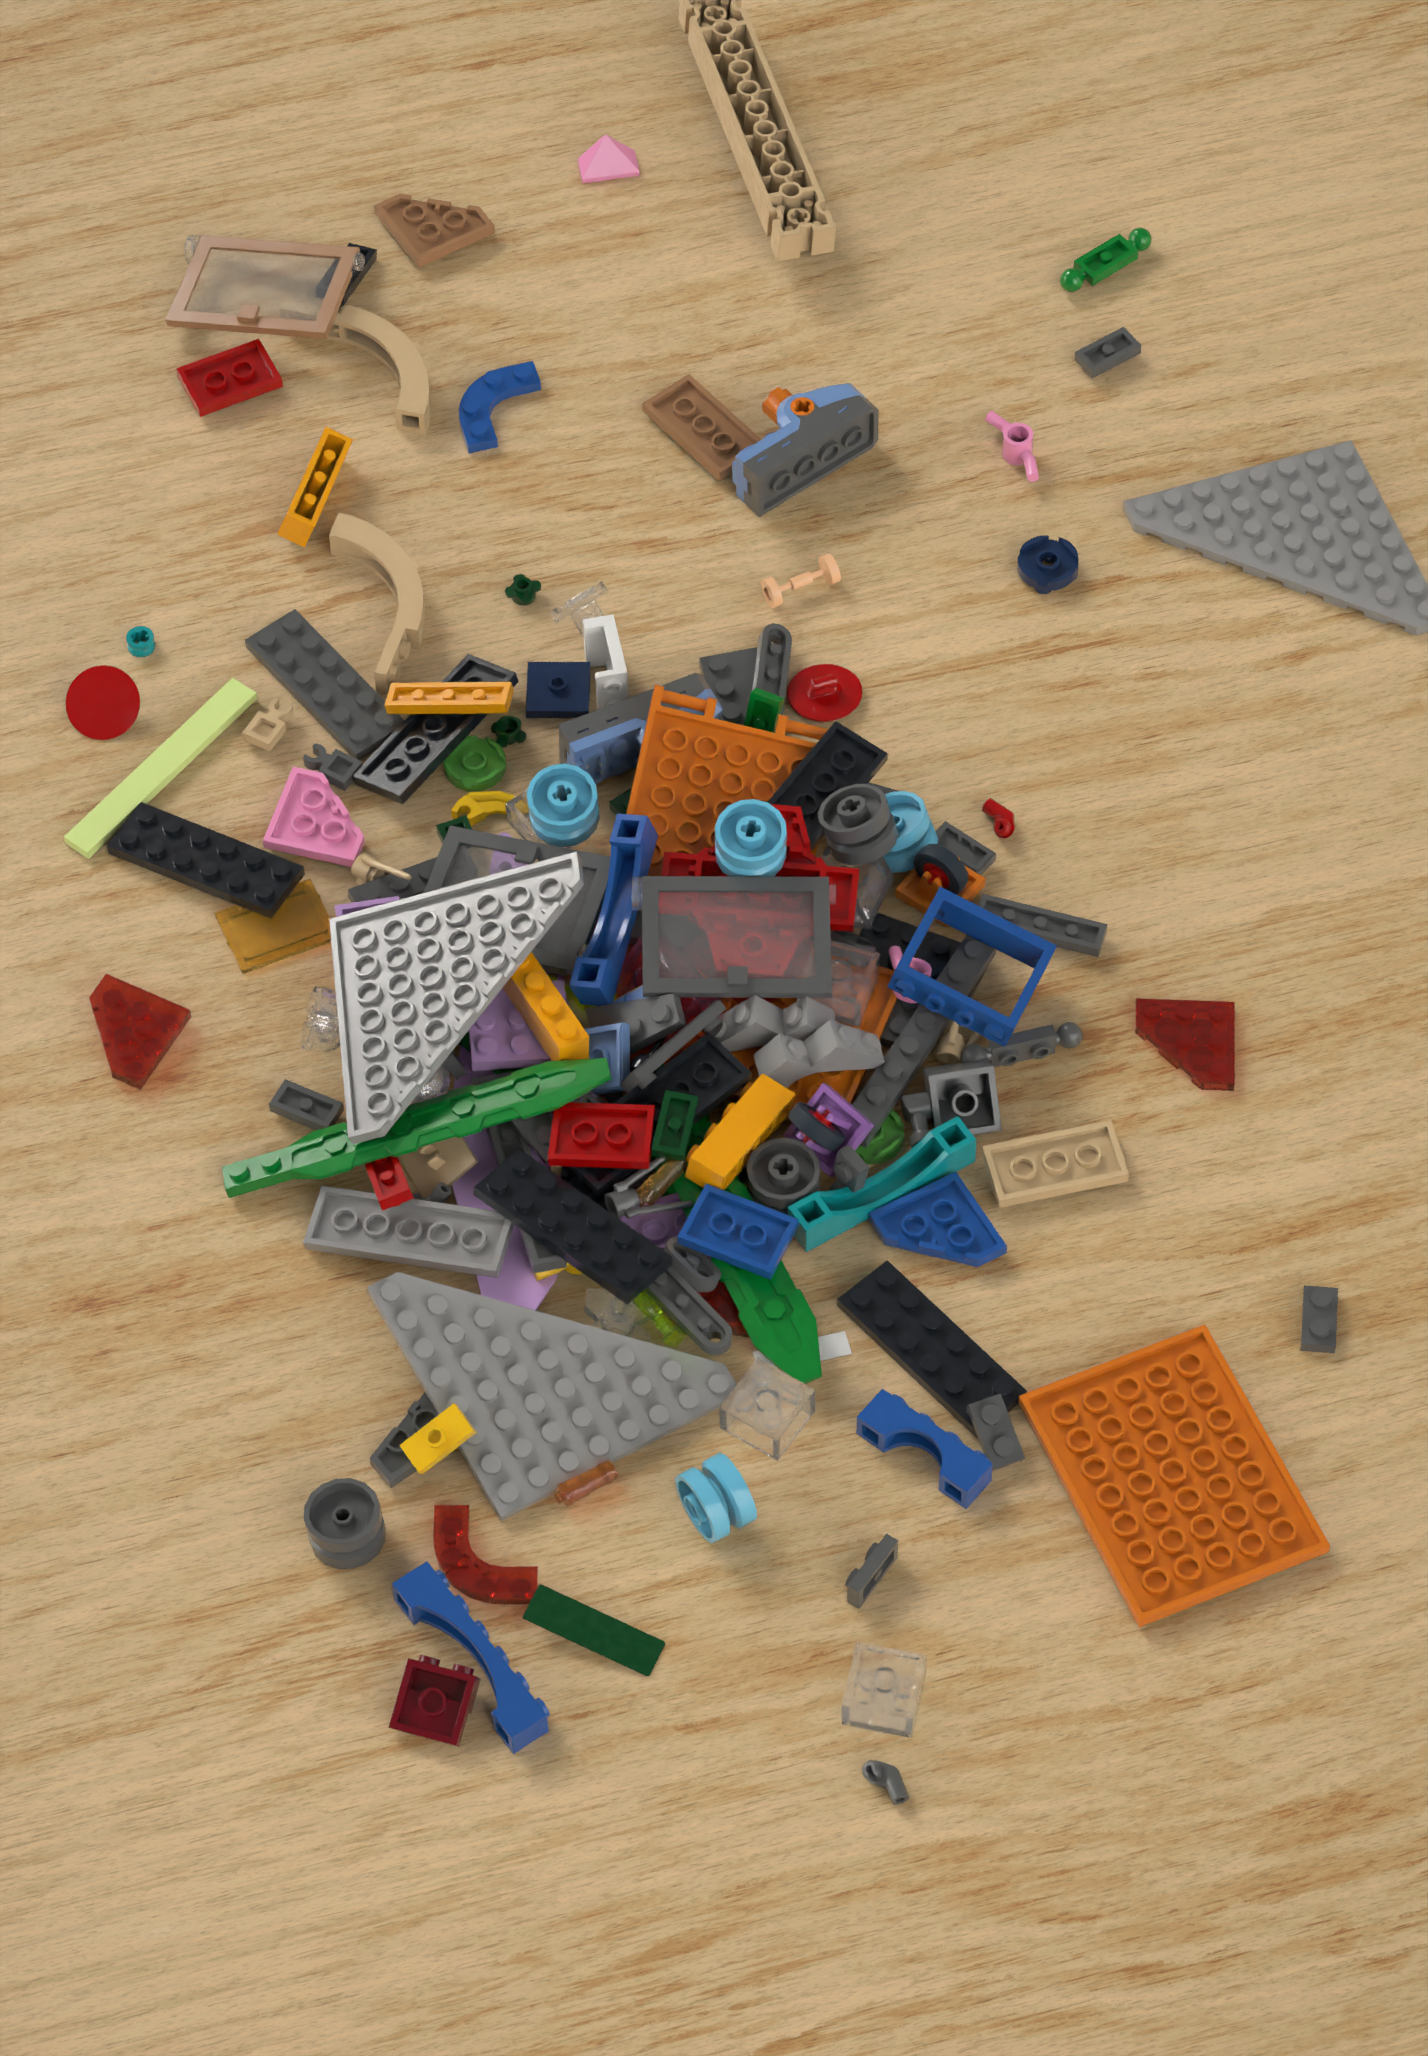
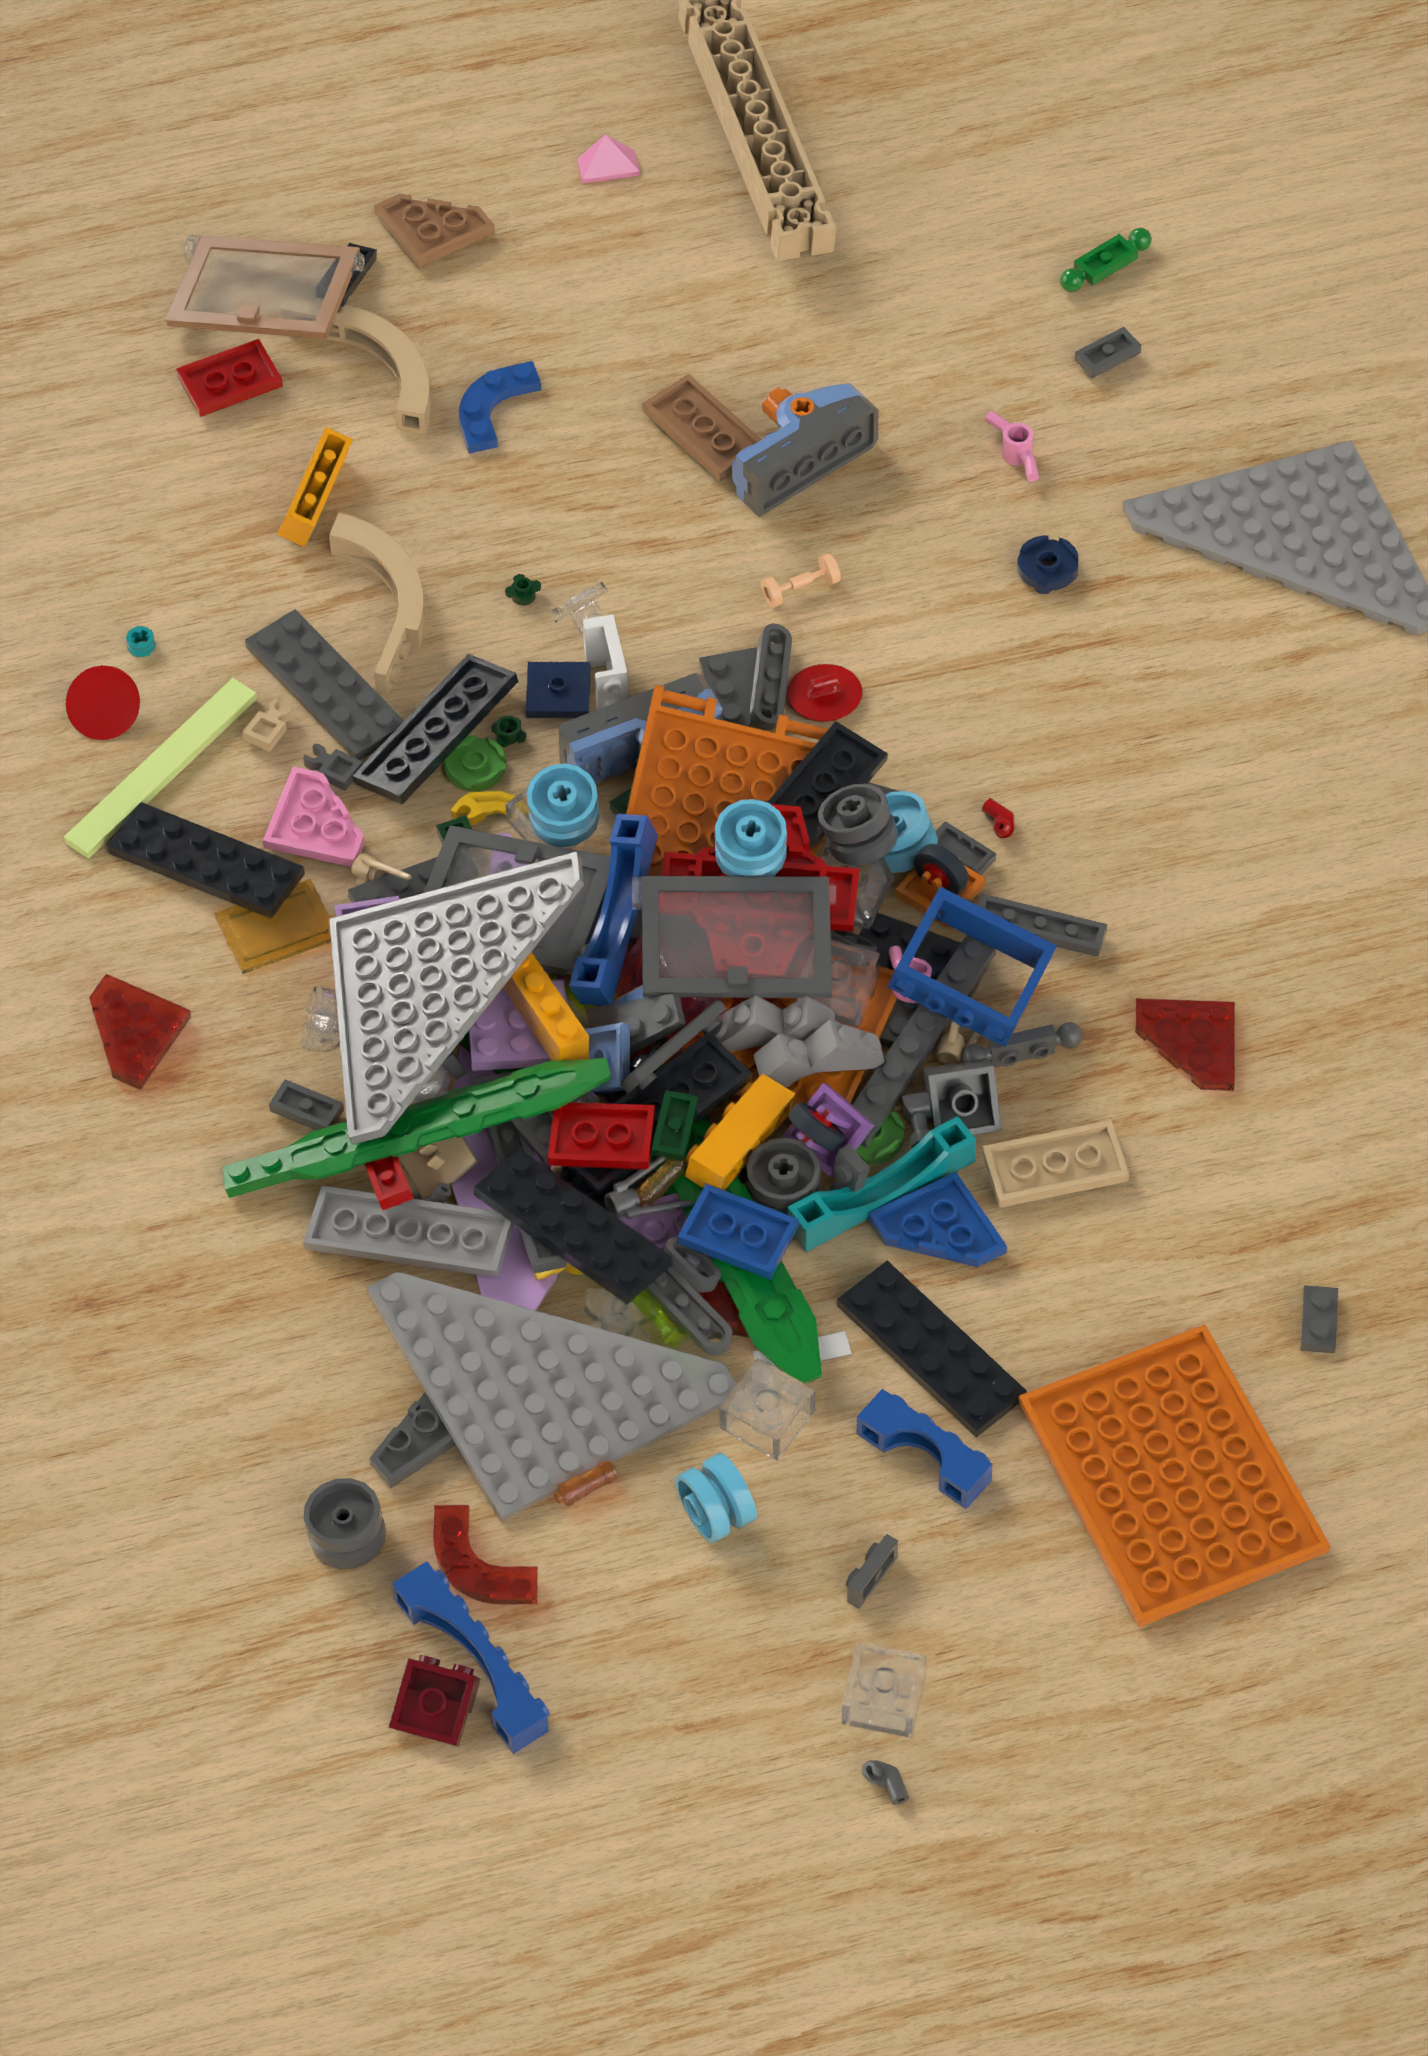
(438, 1438): yellow plate -> none
(449, 698): light orange plate -> none
(594, 1630): dark green sticker -> none
(763, 710): green plate -> none
(995, 1431): dark grey plate -> none

